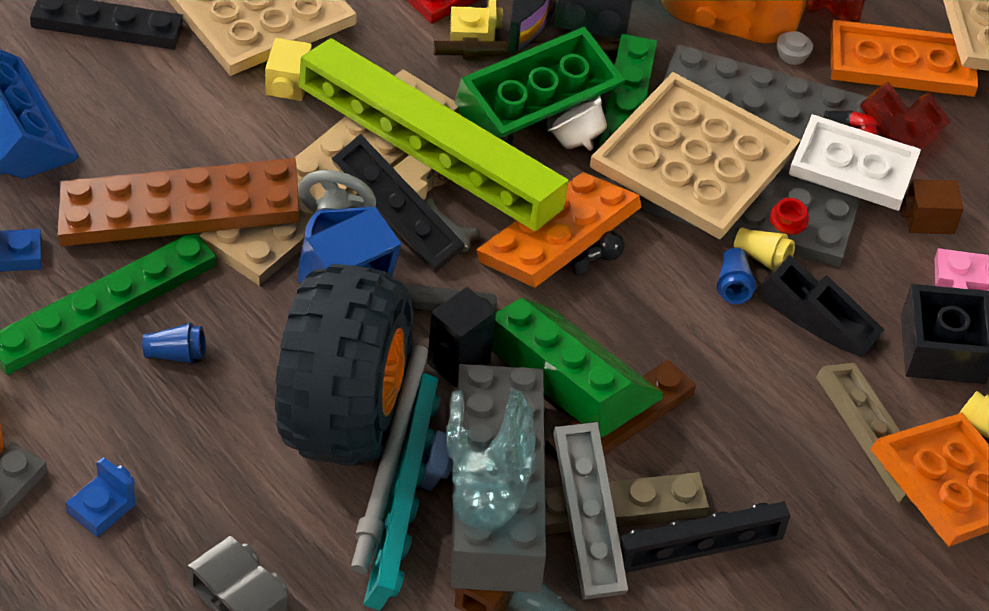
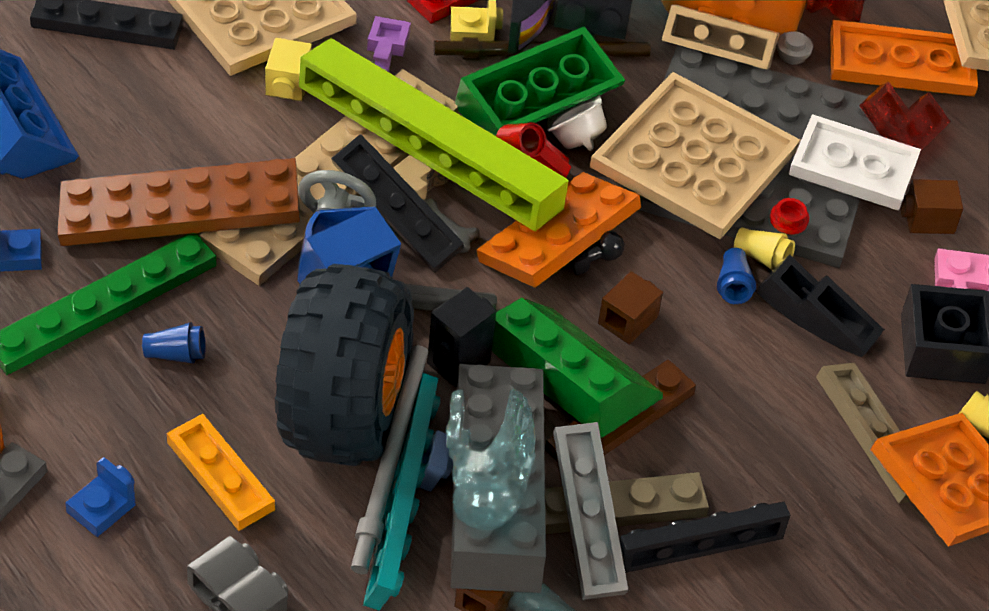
(221, 472): none -> light orange plate
(387, 39): none -> medium lavender plate
(532, 141): none -> red piece
(630, 307): none -> reddish brown brick
(635, 64): green plate -> none
(720, 36): none -> tan brick
(853, 119): arm -> none

